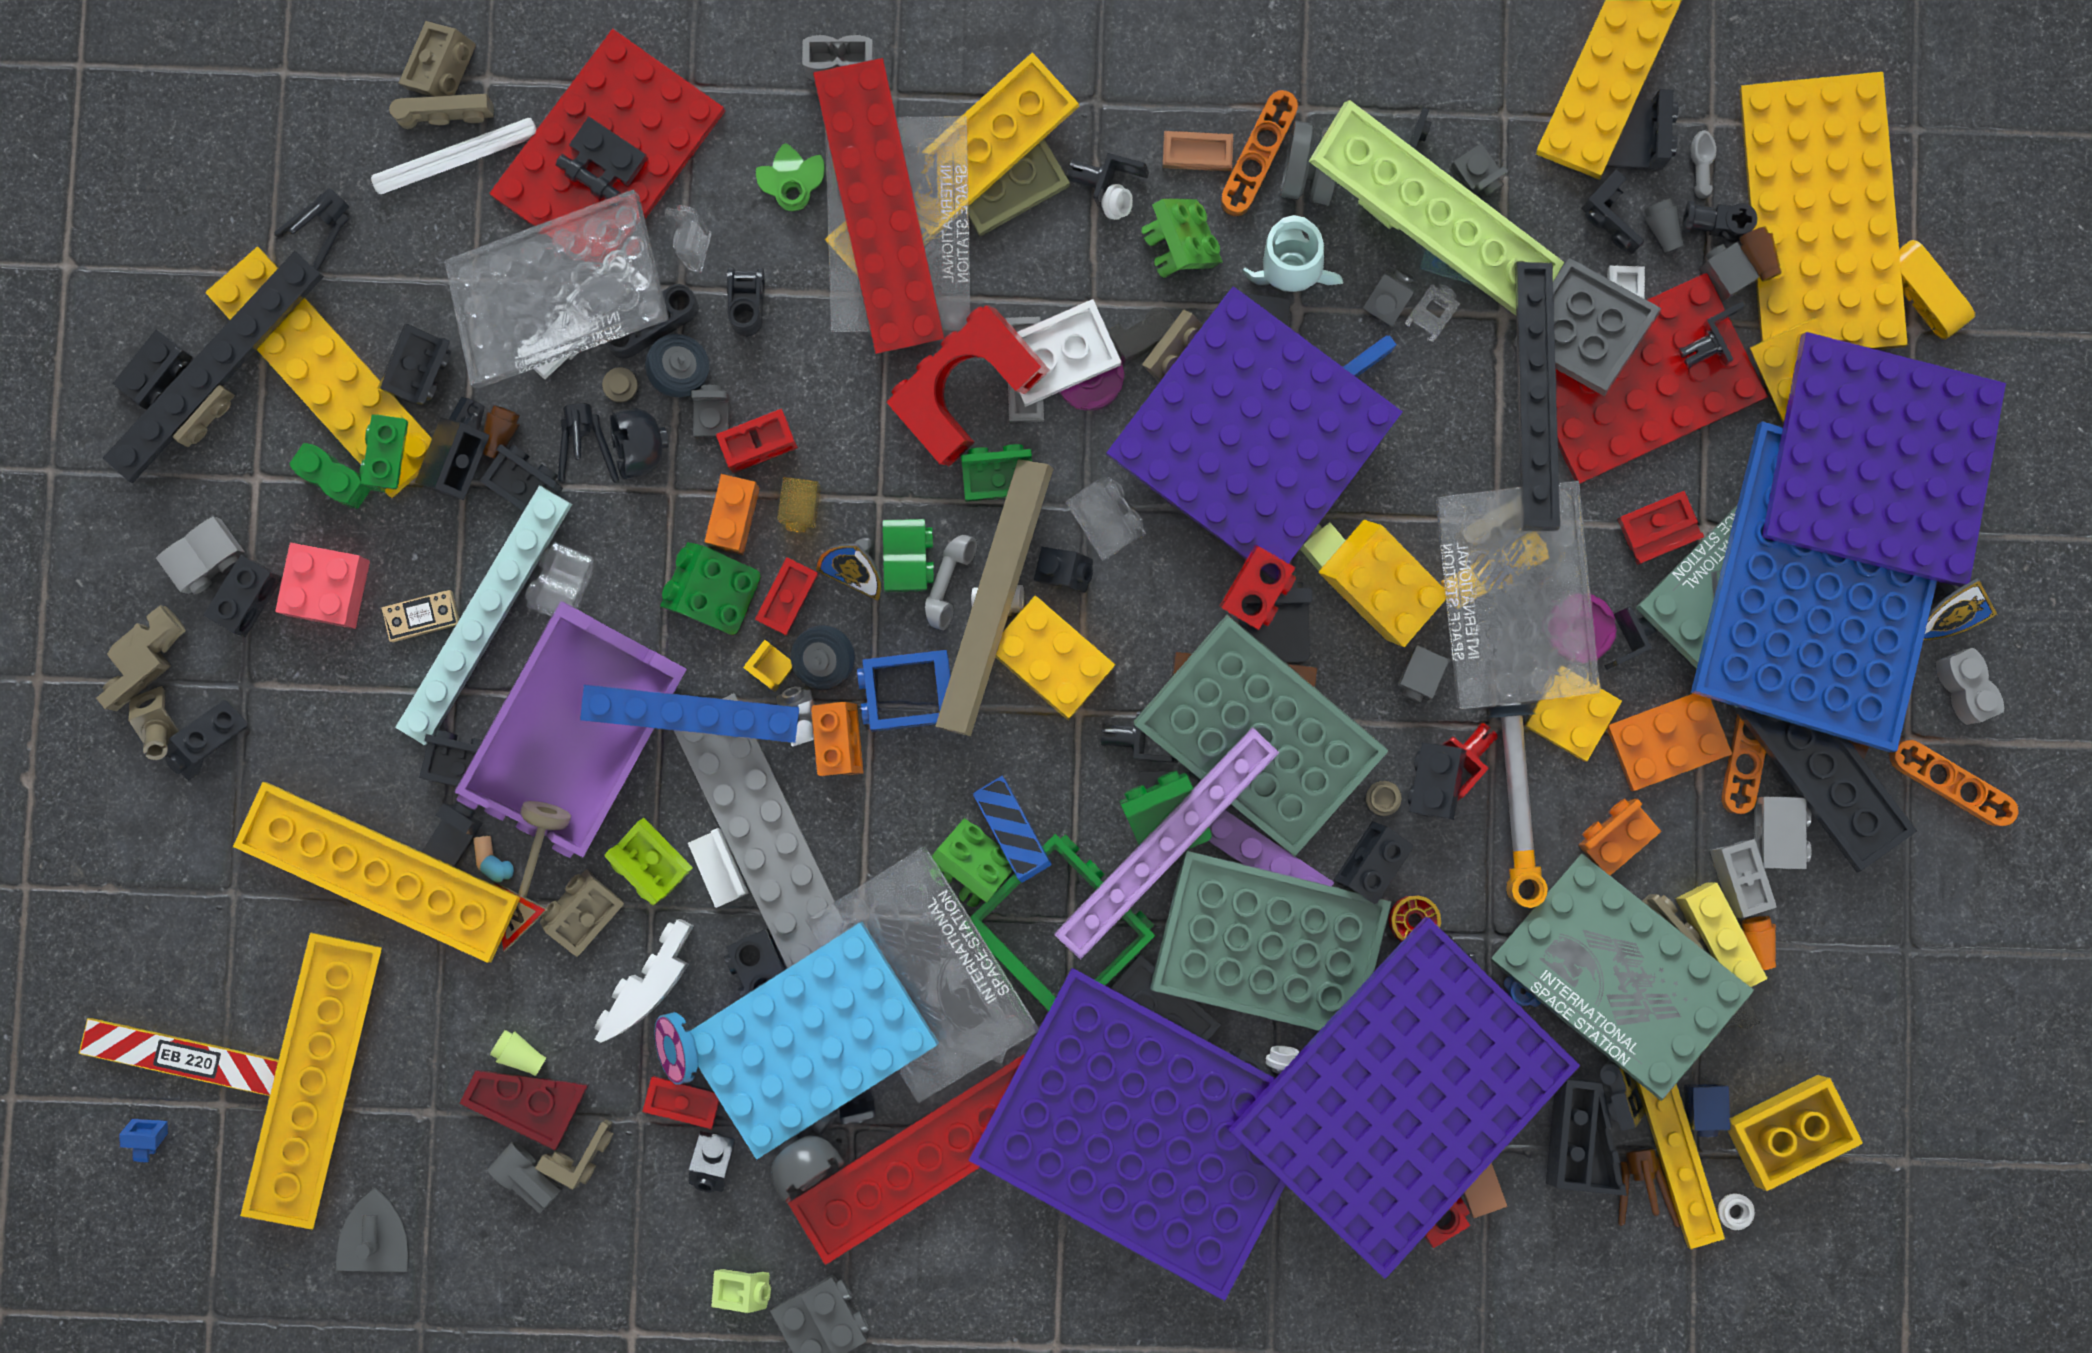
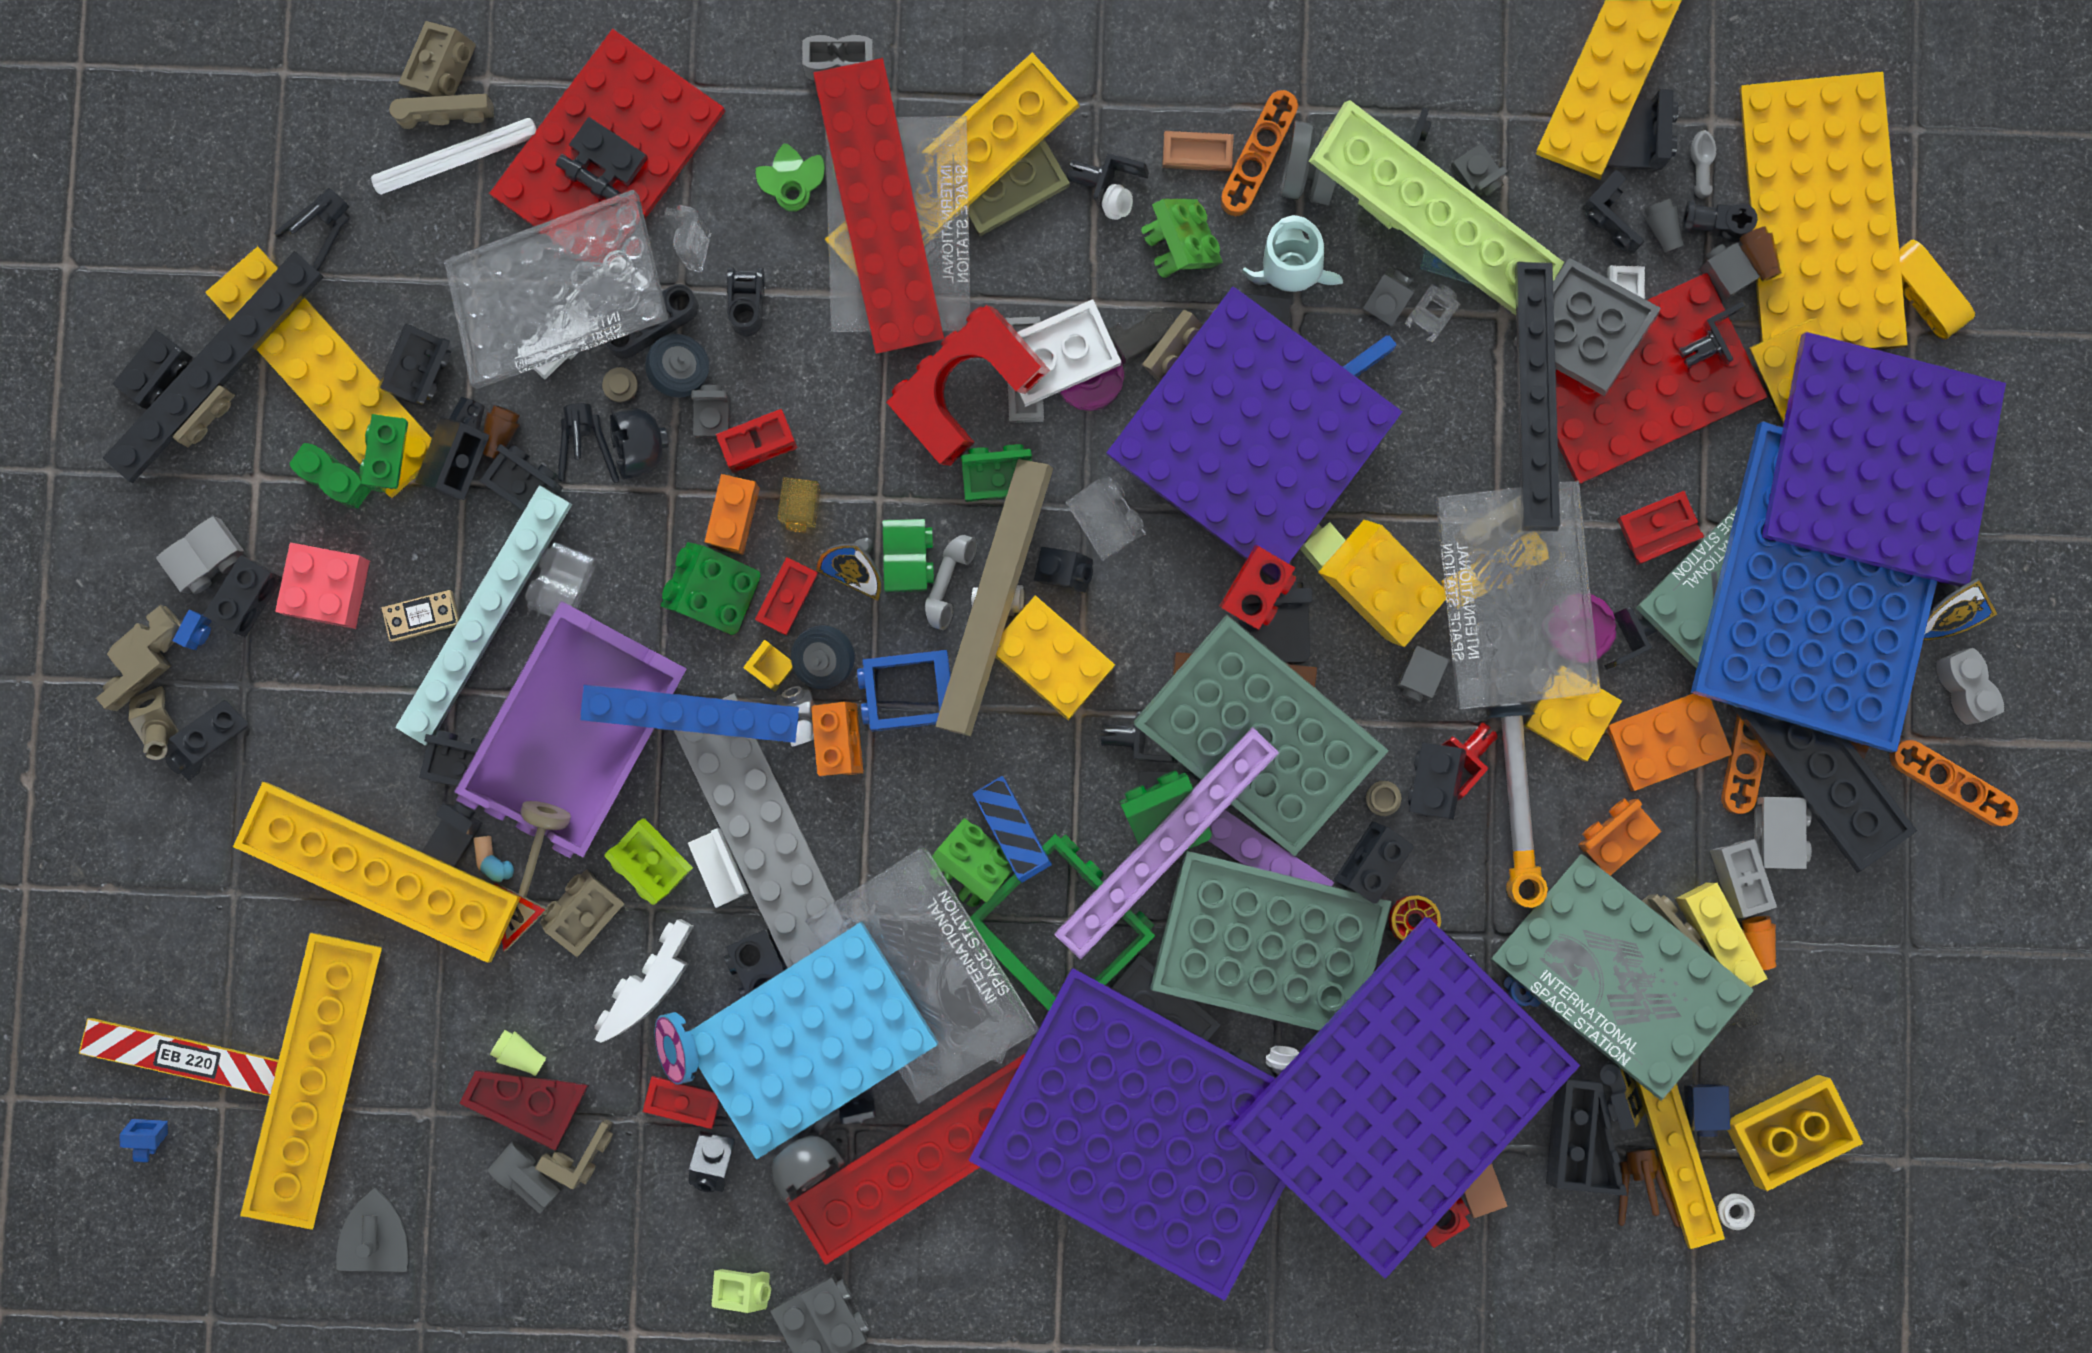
(193, 630): none -> blue plate

